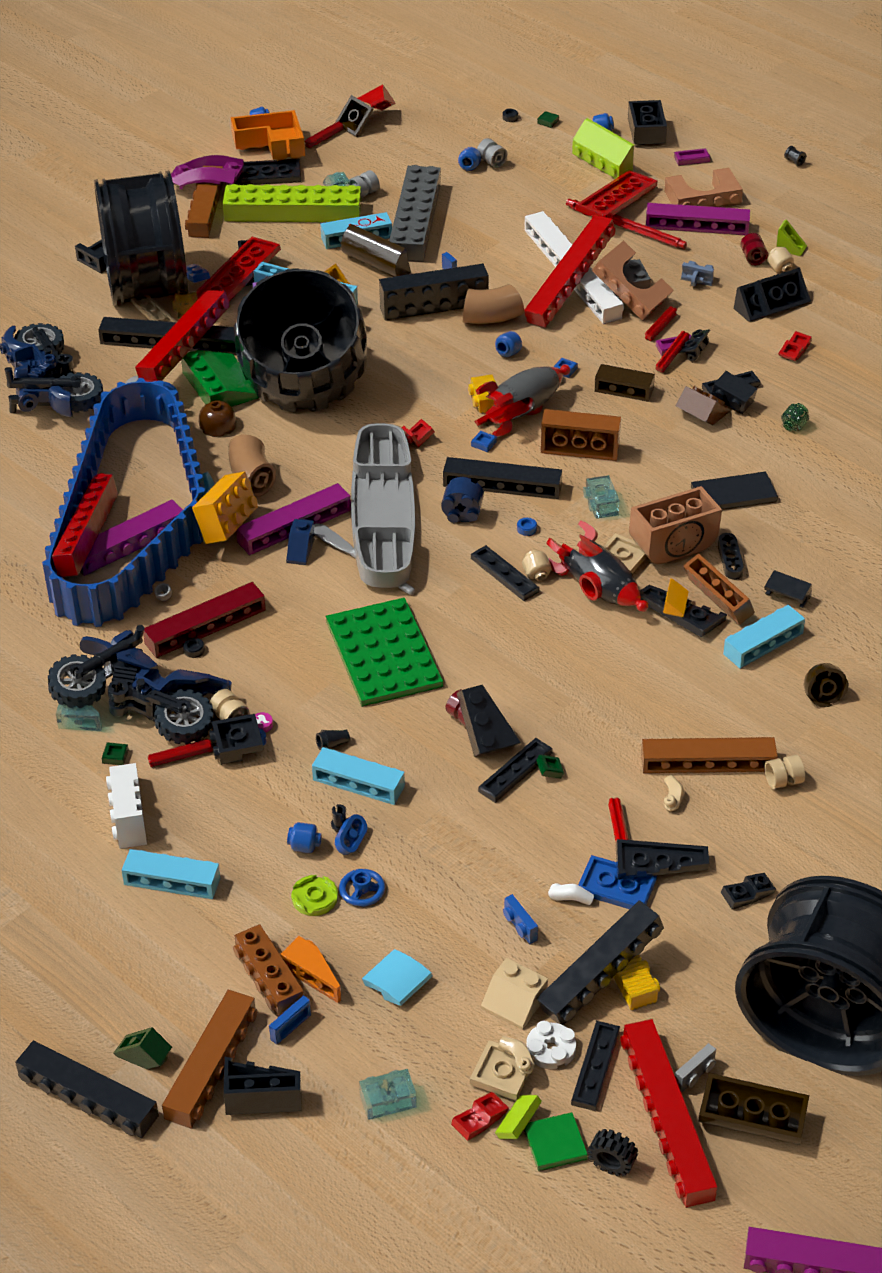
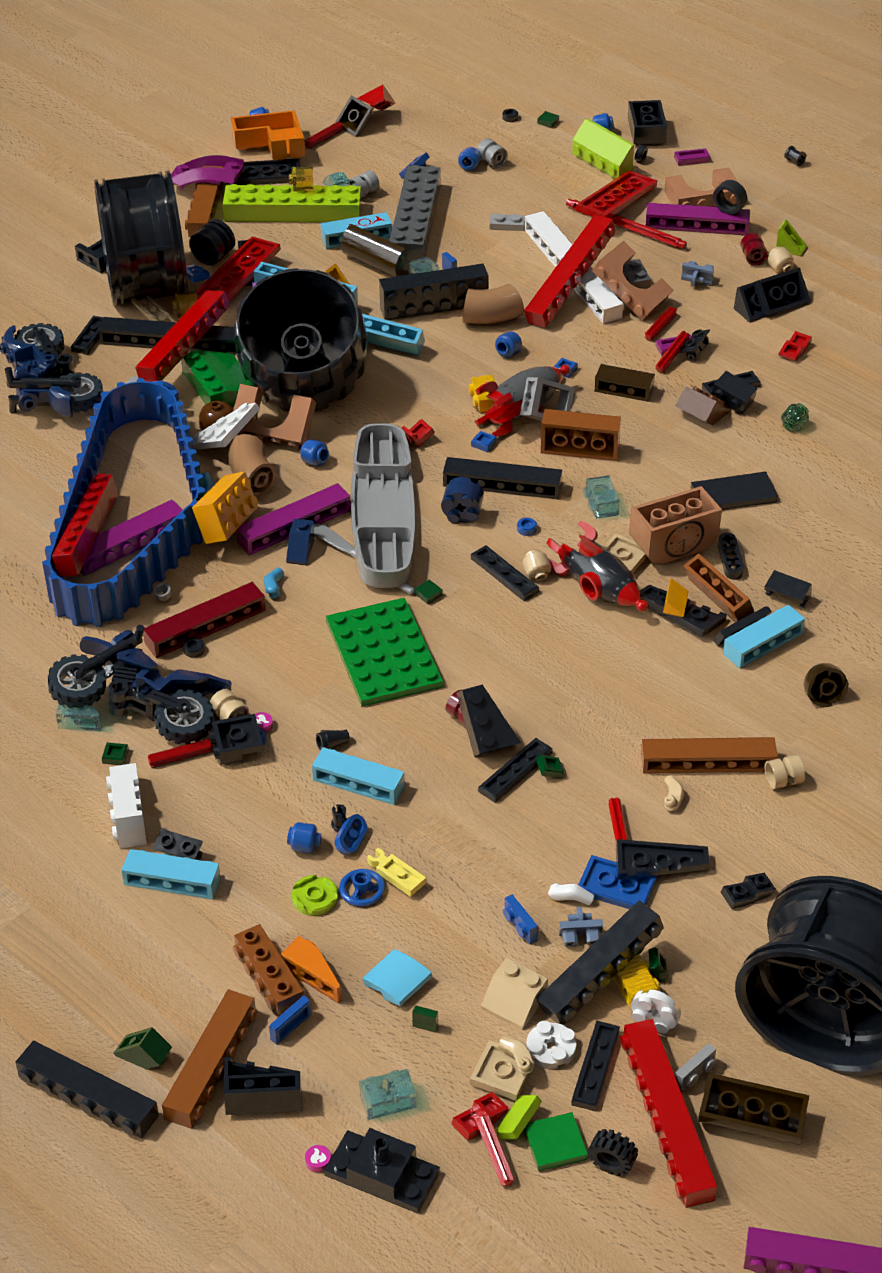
(88, 337): none -> black tile
(178, 845): none -> black hinge
(212, 242): none -> black wheel
(225, 428): none -> white plate
(271, 581): none -> dark azure arm
(292, 431): none -> nougat arch
(301, 179): none -> clear yellow brick
(314, 452): none -> blue head
(317, 1158): none -> dark pink tile
(383, 1168): none -> black brick
(394, 335): none -> medium azure brick
(397, 872): none -> light yellow plate
(420, 161): none -> blue plate
(422, 265): none -> clear light blue brick
(425, 1018): none -> dark green tile
(428, 591): none -> dark green tile
(495, 1150): none -> axle
(507, 222): none -> light grey plate
(533, 394): none -> light grey window
(580, 924): none -> sand blue hips
(641, 153): none -> black tile
(658, 964): none -> dark green tile
(665, 1015): none -> white plate
(722, 203): none -> black tyre
(739, 625): none -> black tile

